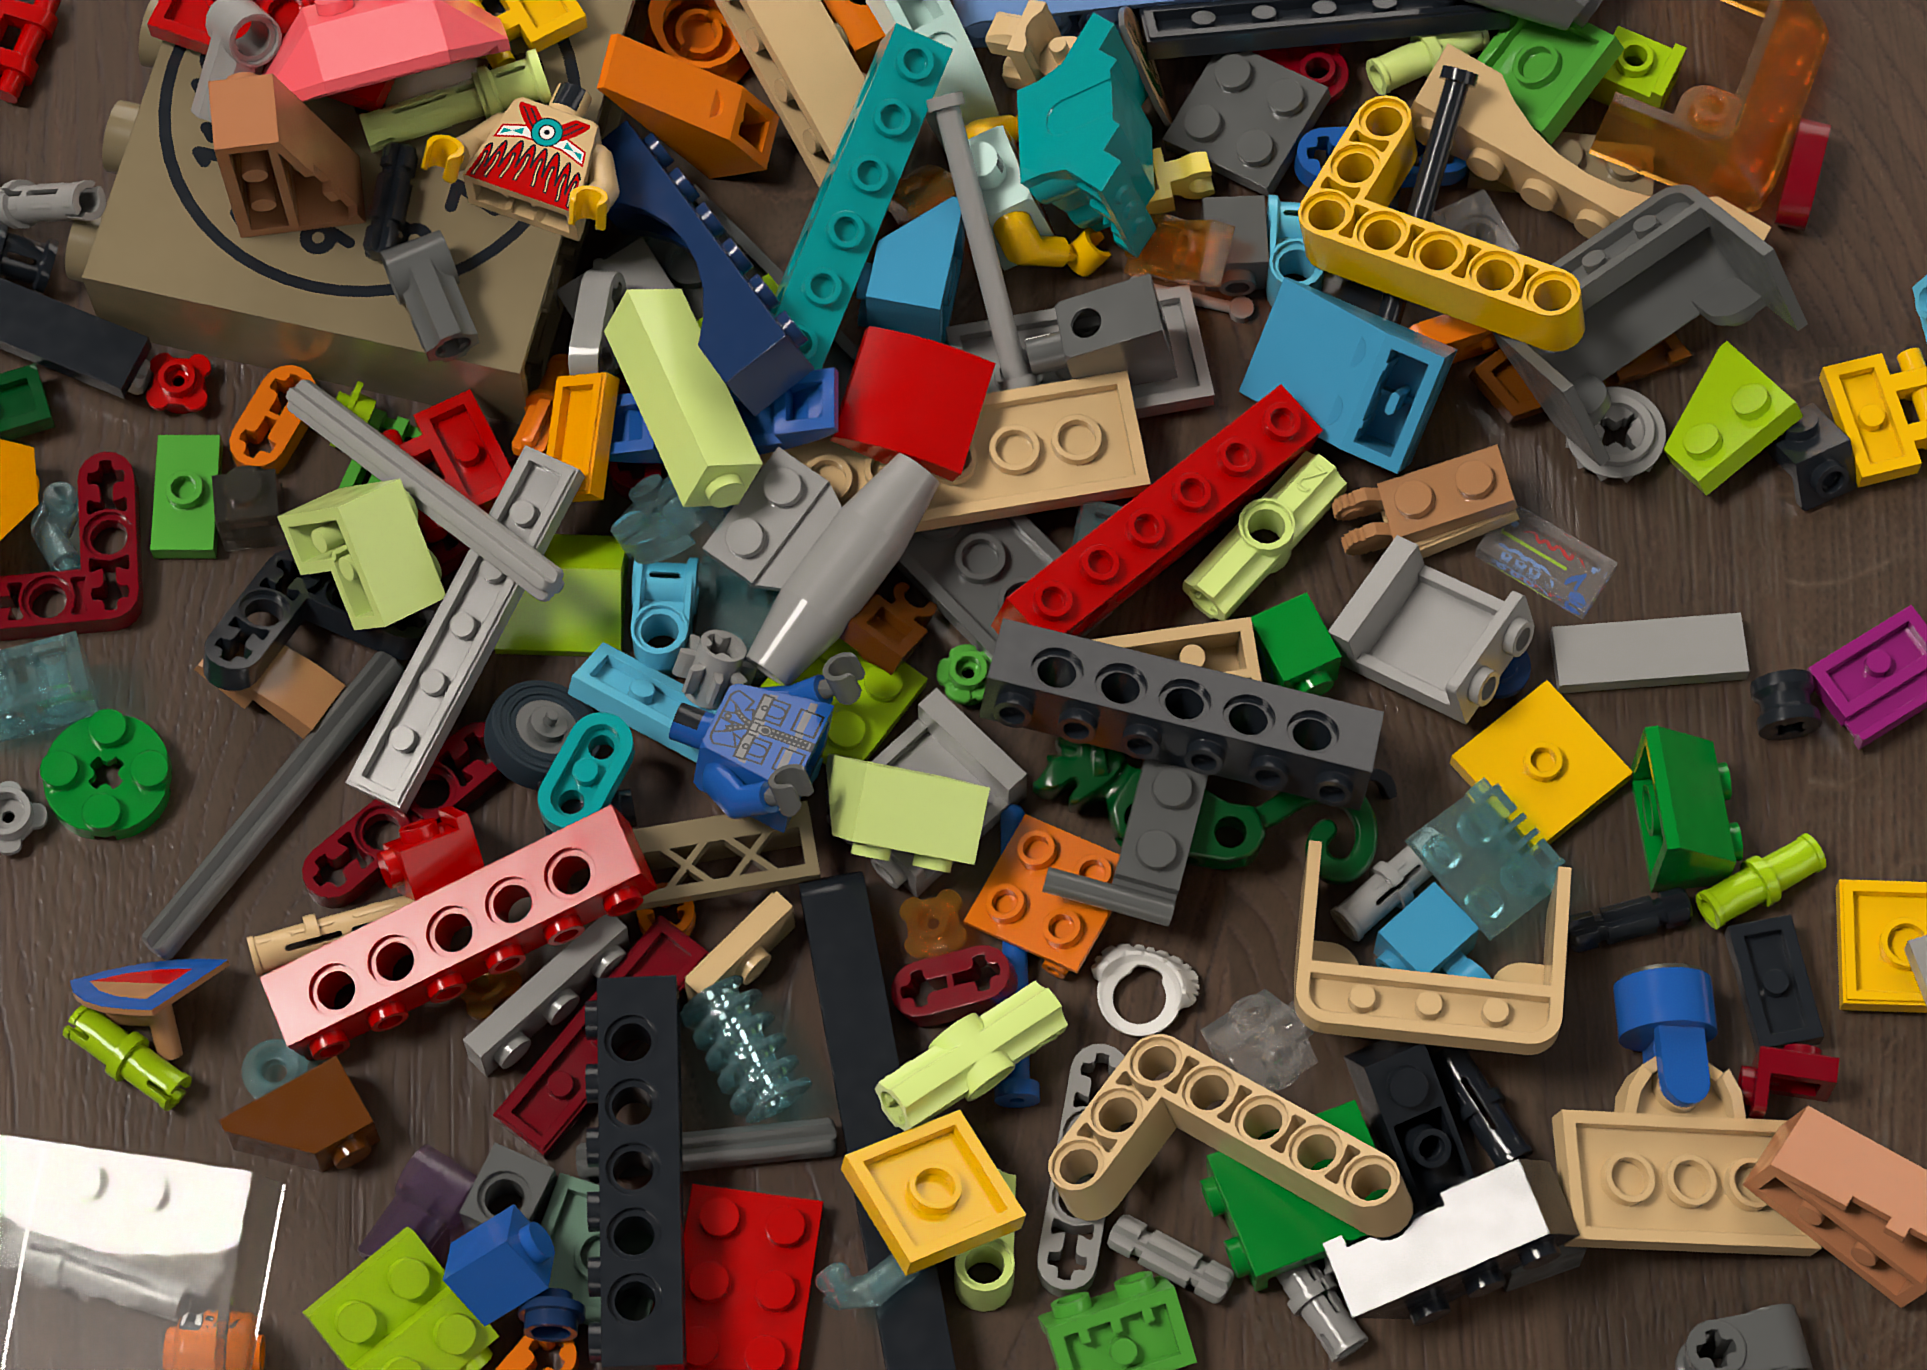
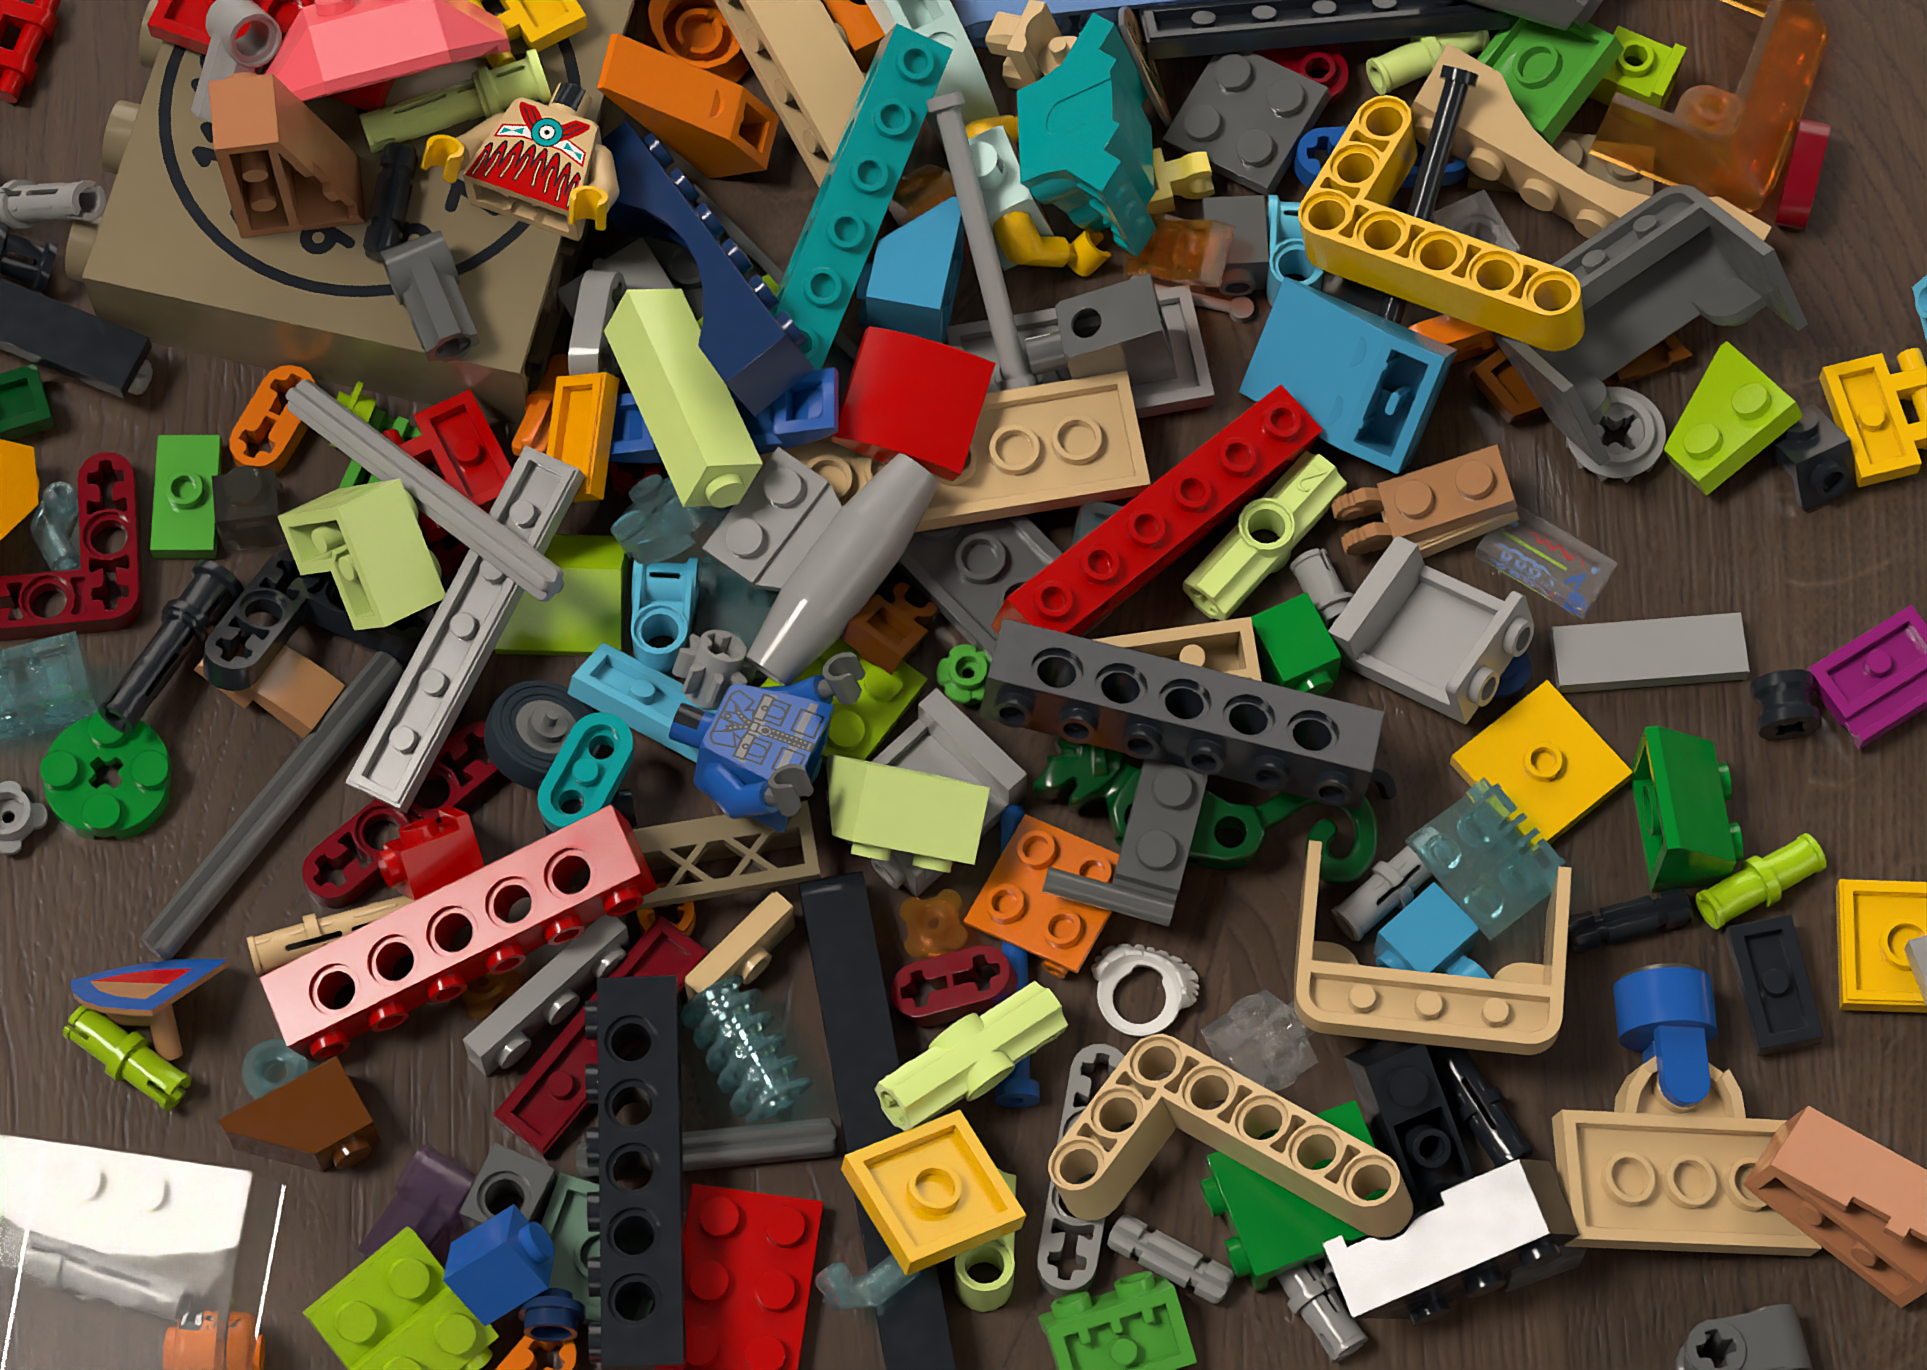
(184, 626): none -> black pin
(185, 398): red plate -> none
(1321, 583): none -> light grey pin
(1789, 1071): dark red bracket -> none

